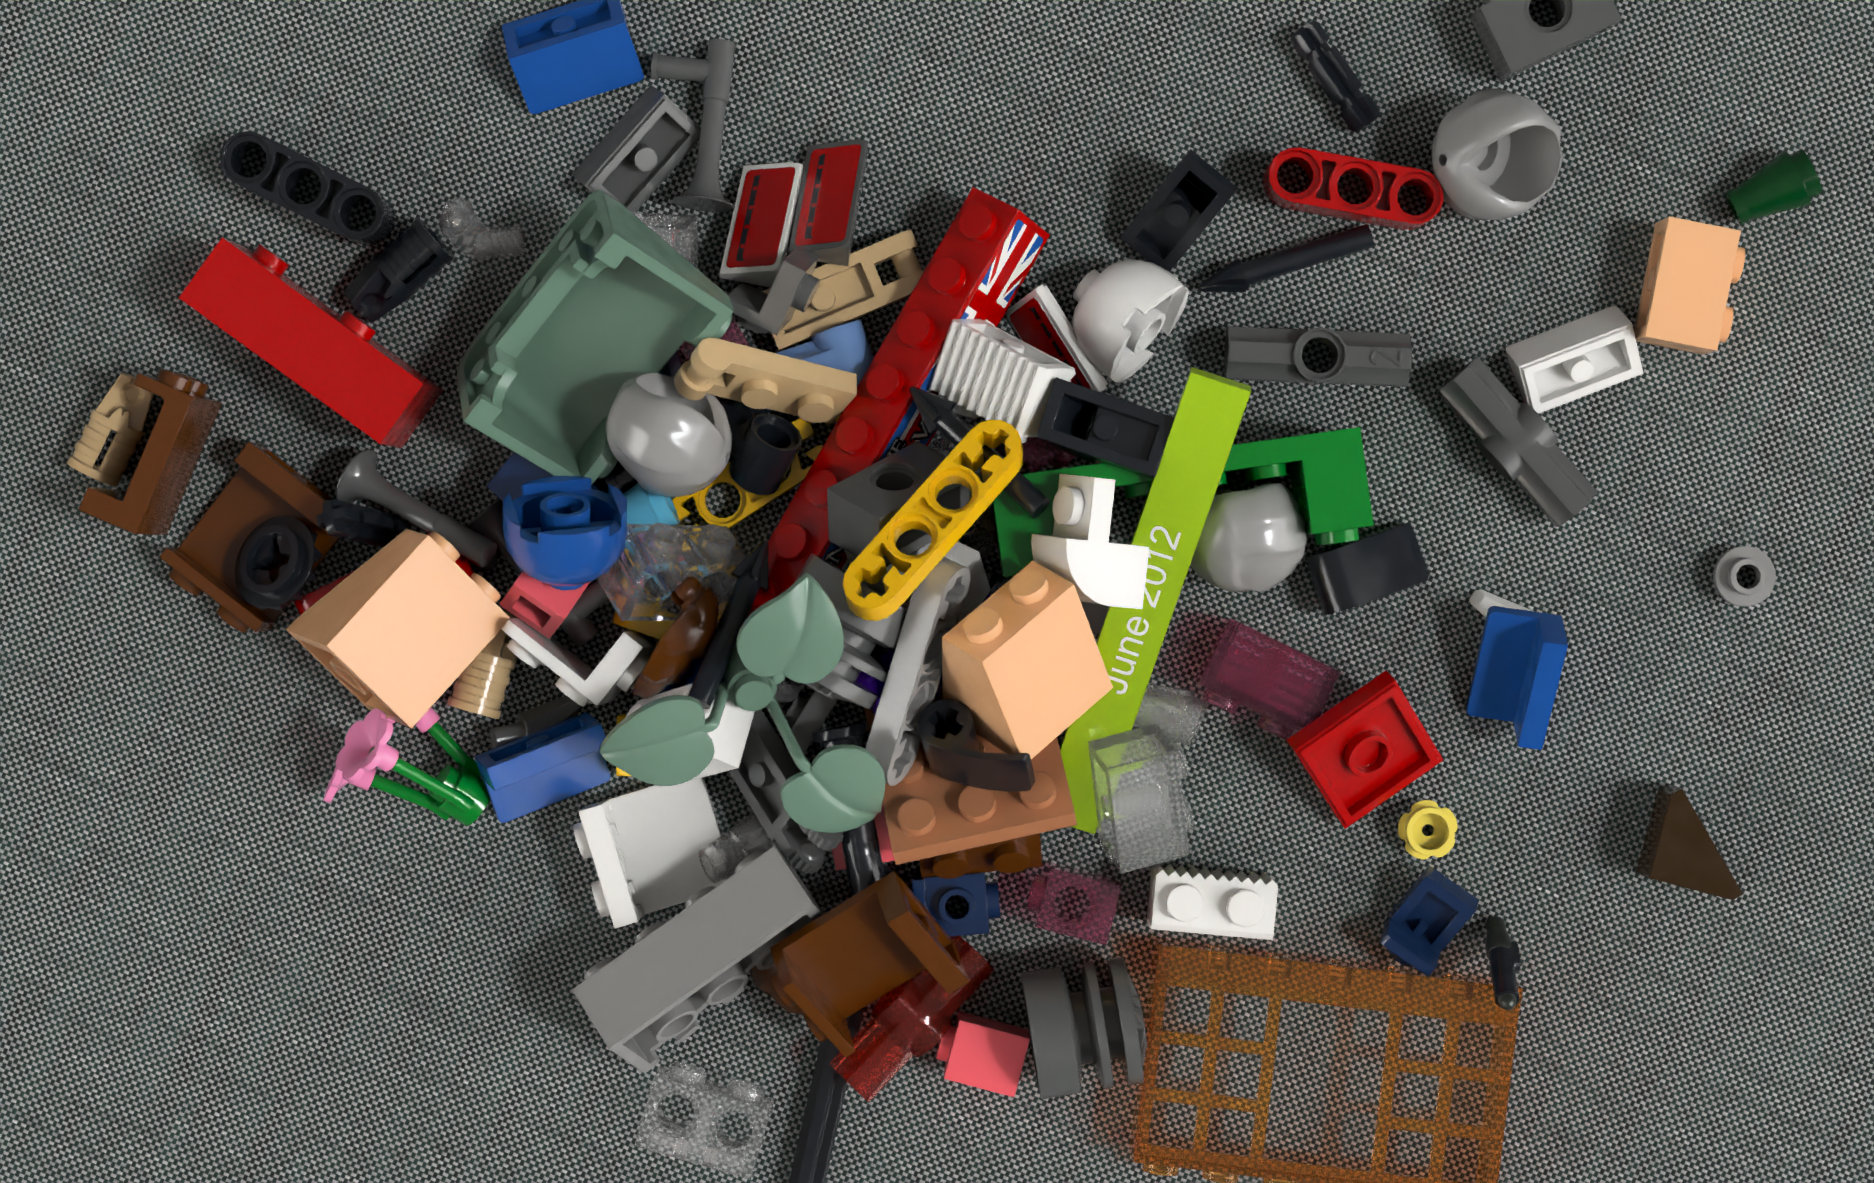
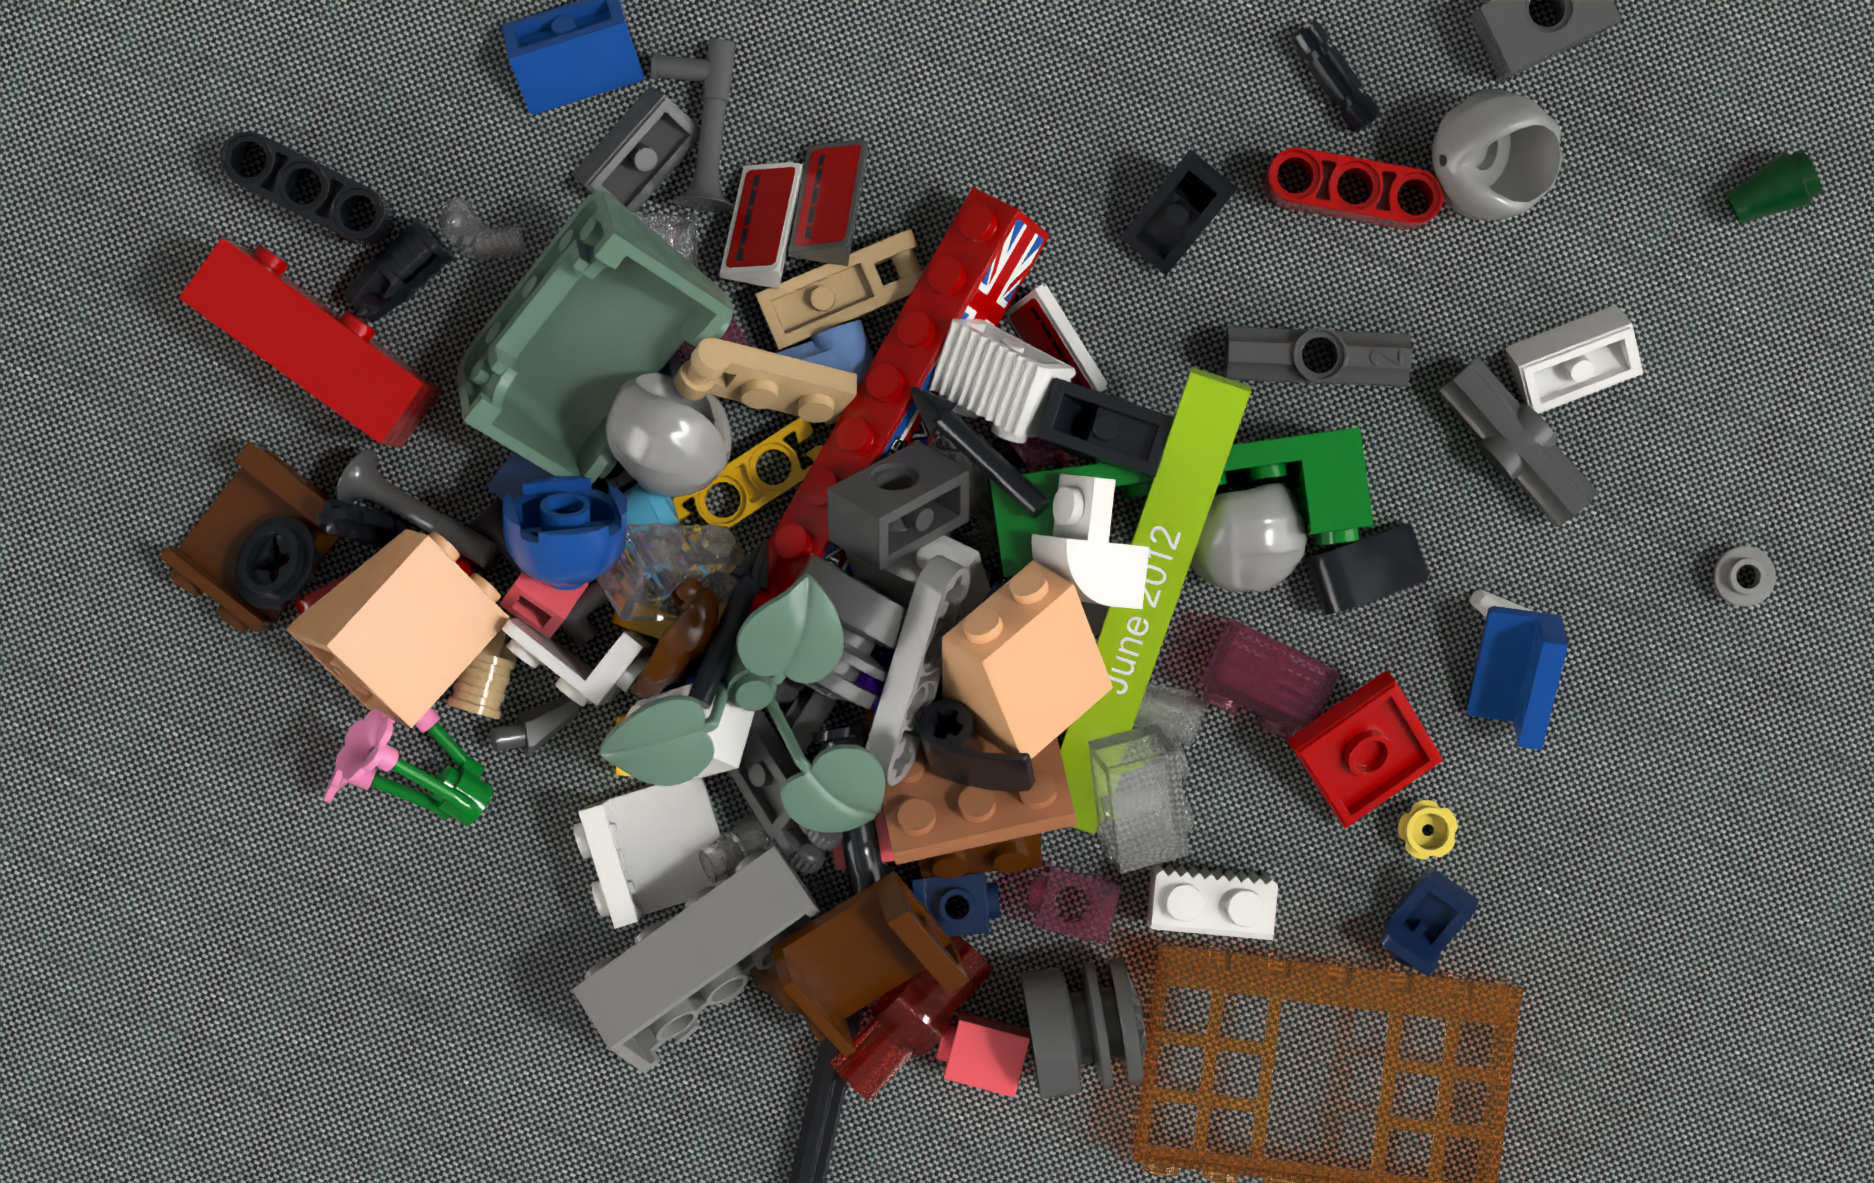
(123, 411): tan hinge -> none
(166, 460): reddish brown panel -> none
(544, 767): blue panel -> none
(701, 1137): clear brick -> none
(761, 447): black piece -> none
(790, 291): dark grey bracket -> none
(926, 514): yellow beam -> none
(1124, 312): white cylinder -> none
(1238, 275): black piece -> none
(1503, 962): piece -> none
(1681, 850): dark brown slope -> none
(1689, 286): light nougat brick -> none

